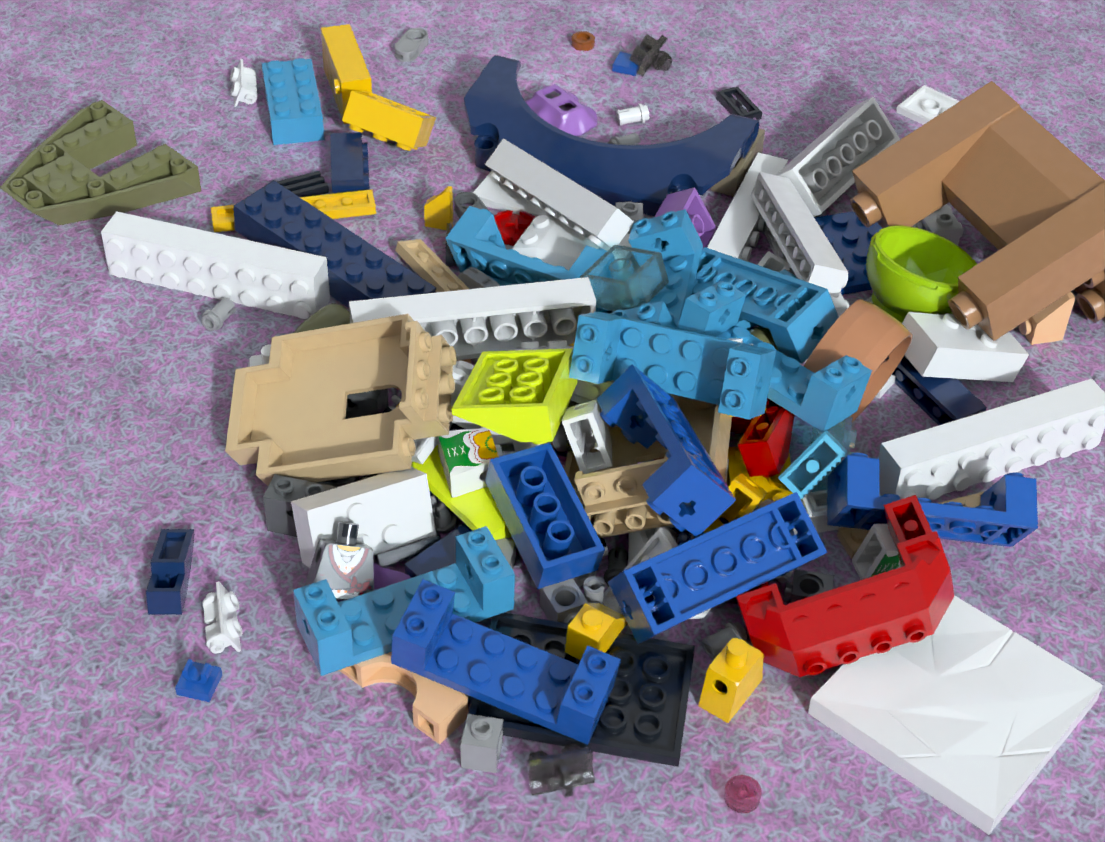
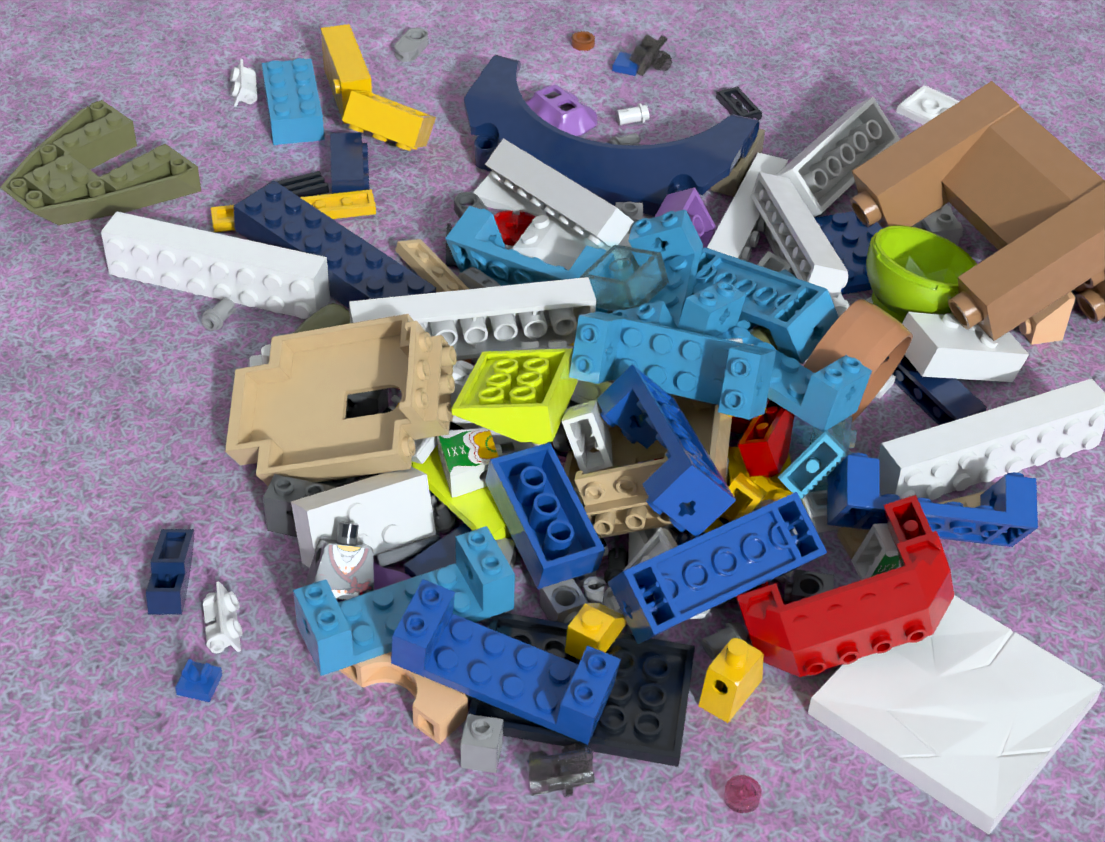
(439, 210): yellow tile -> none

